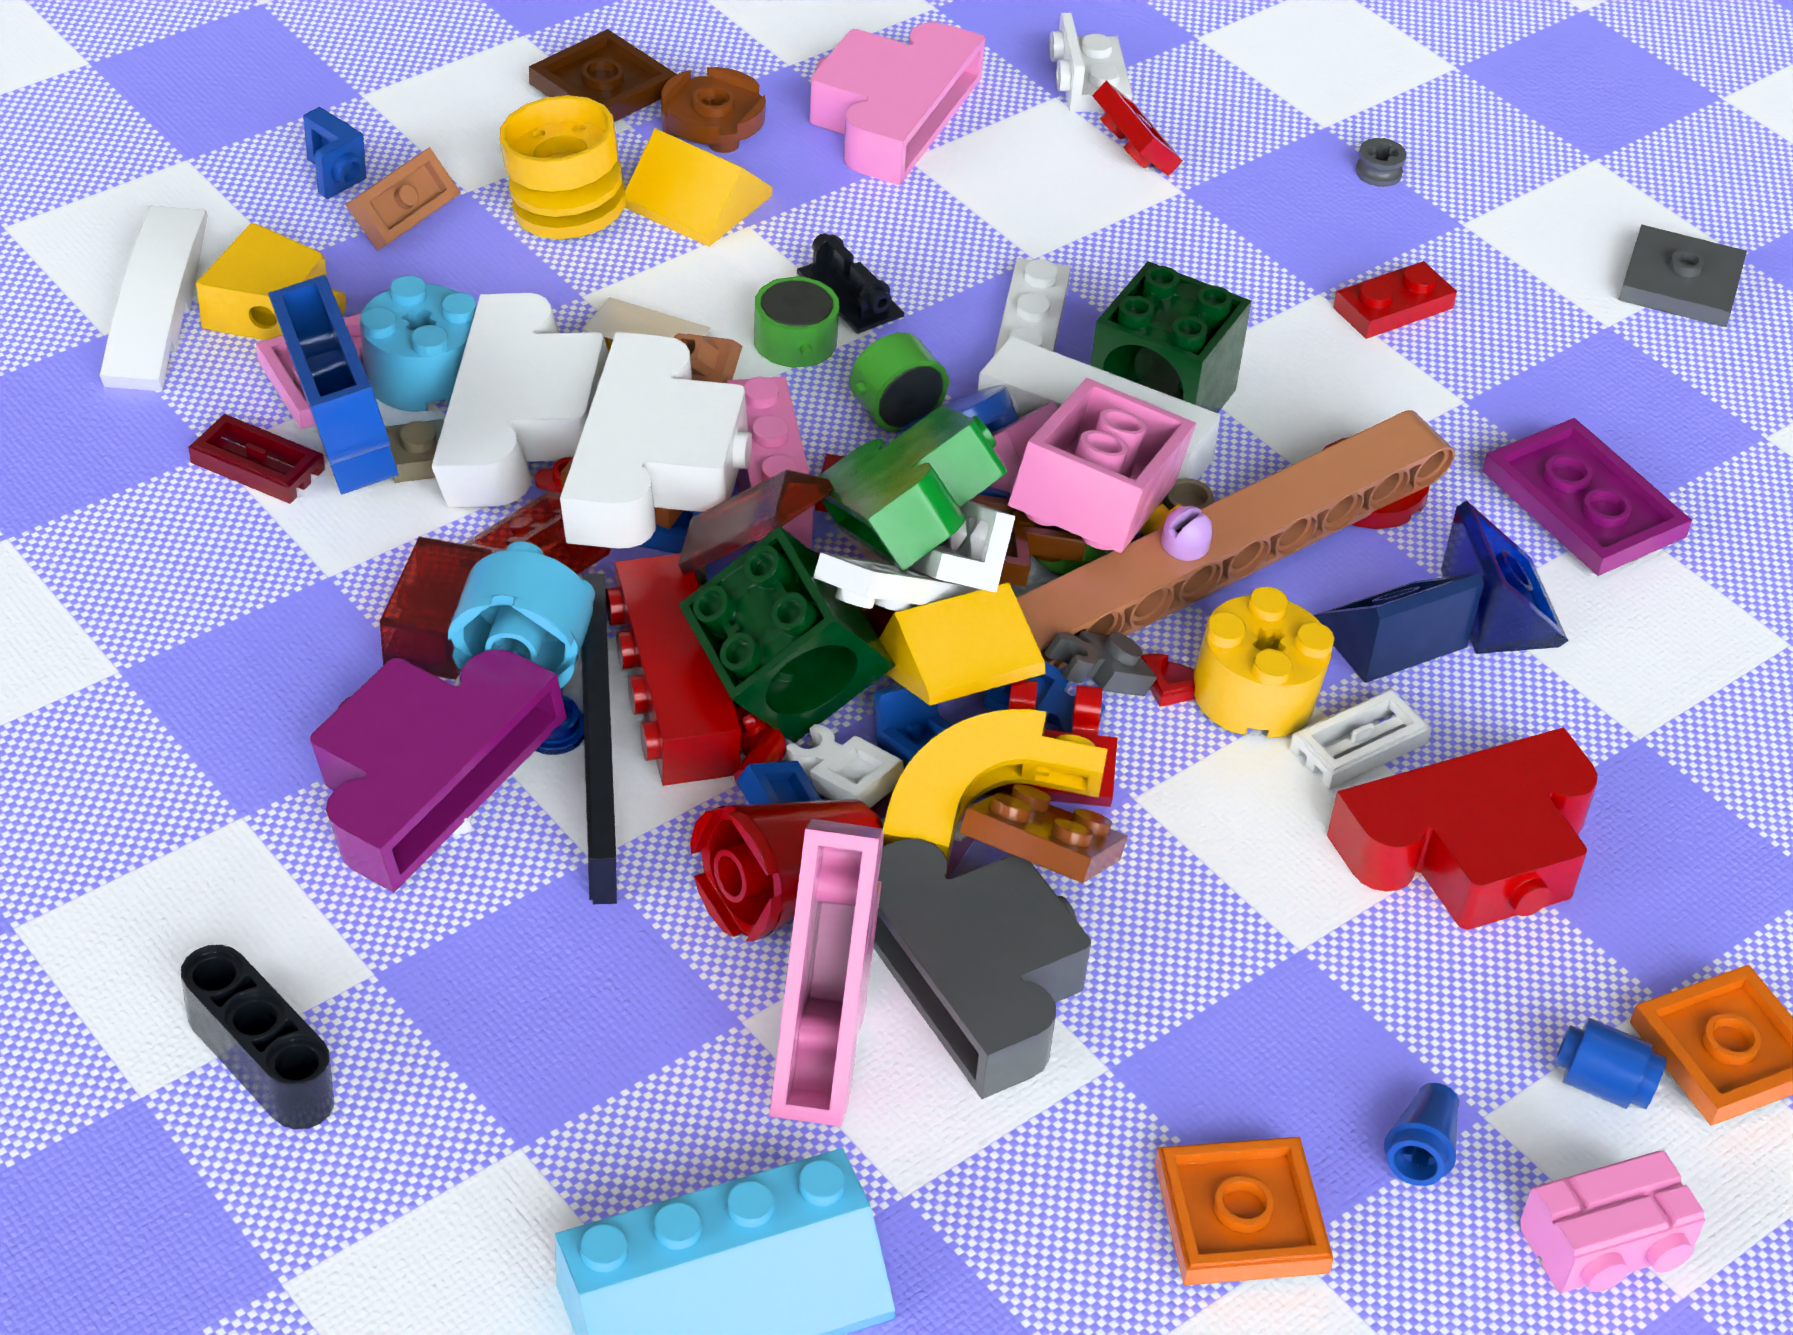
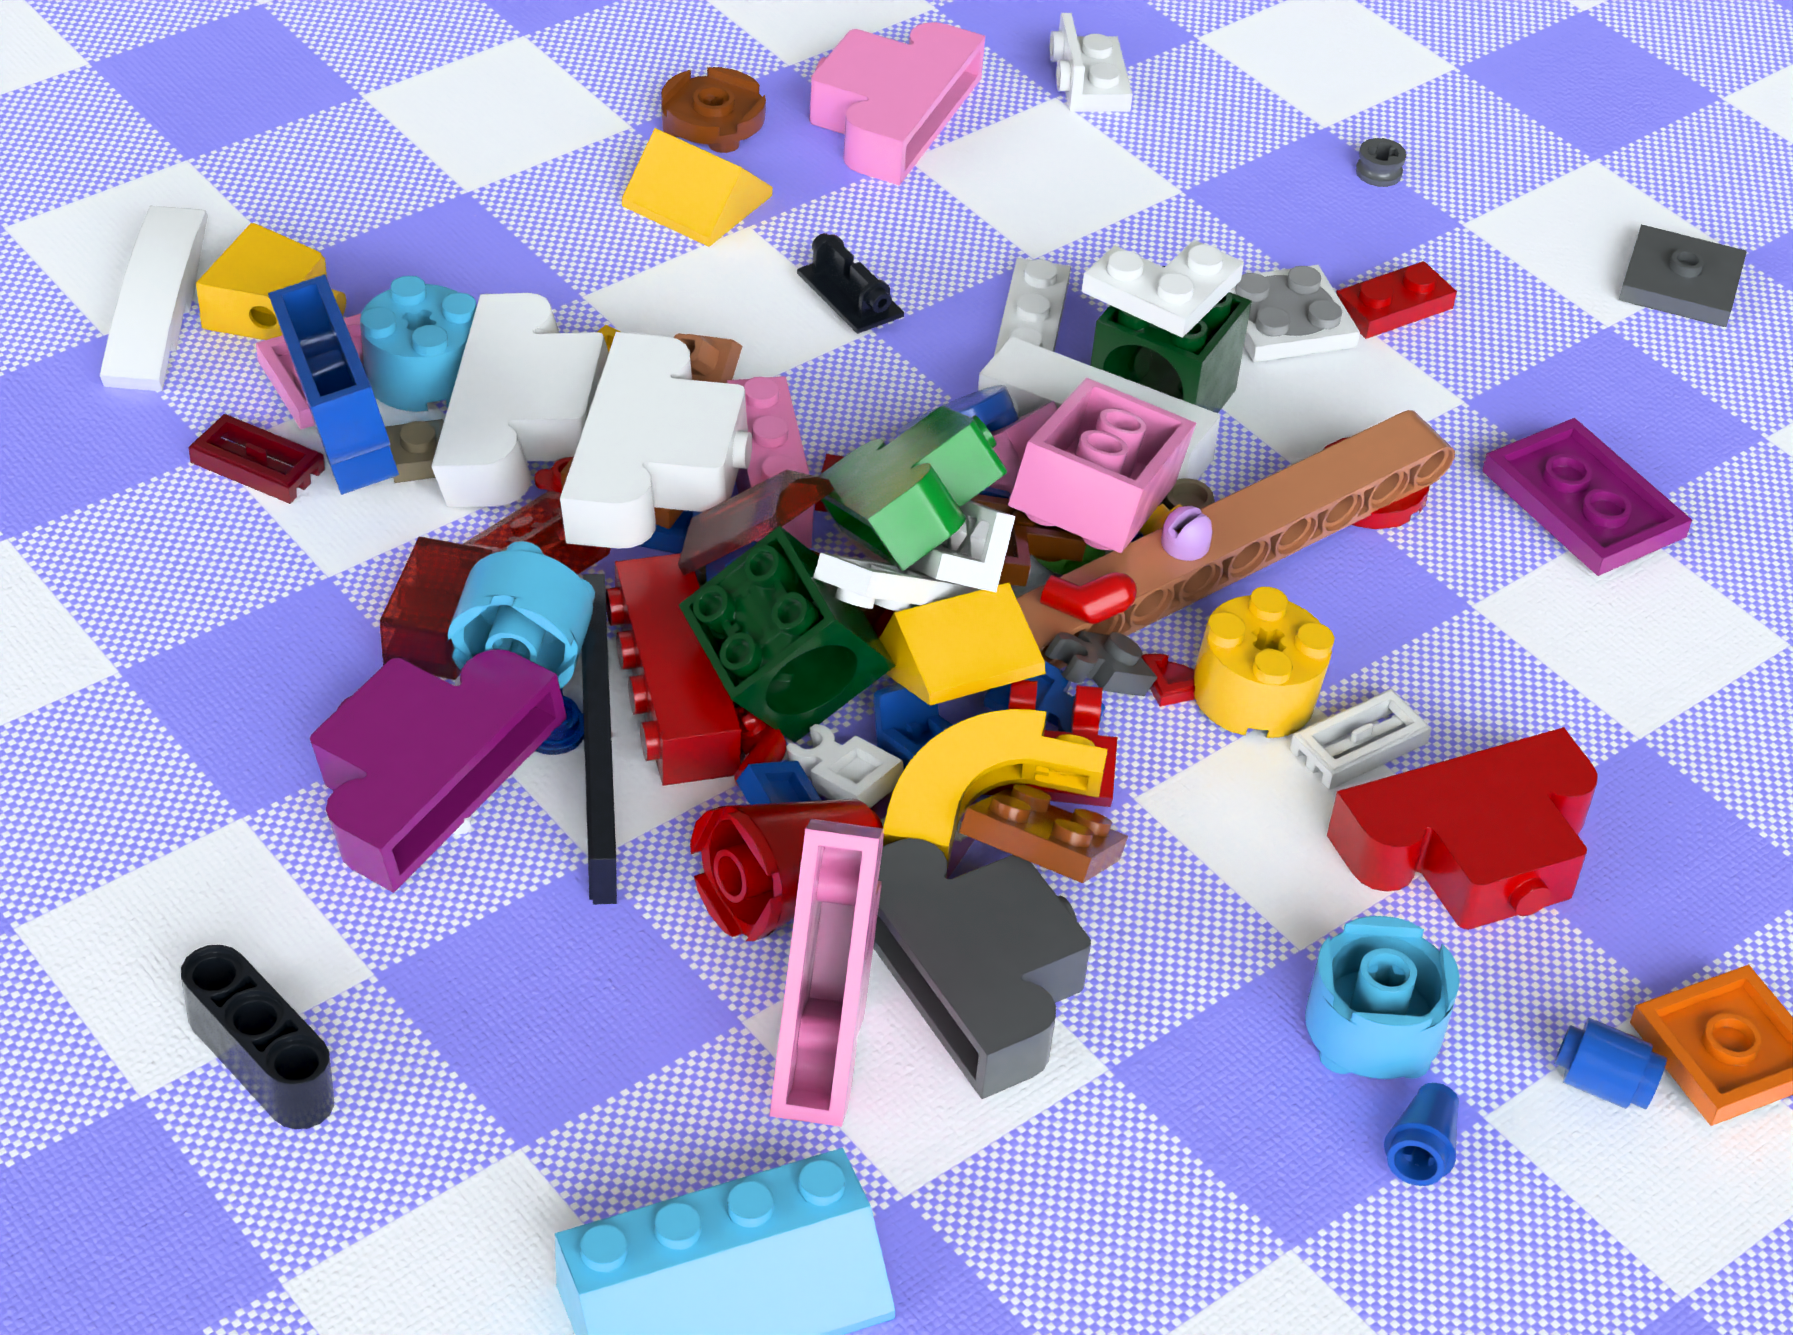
(335, 151): blue bracket -> none
(403, 198): nougat plate -> none
(563, 166): yellow wheel -> none
(604, 71): reddish brown plate -> none
(630, 318): white sticker -> none
(796, 322): bright green piece -> none
(898, 380): bright green piece -> none
(1092, 601): none -> red arm
(1127, 120): red plate -> none
(1169, 295): none -> white plate
(1242, 1211): orange plate -> none
(1294, 314): none -> light grey piece
(1381, 999): none -> medium azure brick
(1405, 624): dark blue slope -> none
(1513, 602): clear blue slope -> none
(1612, 1223): bright pink brick -> none

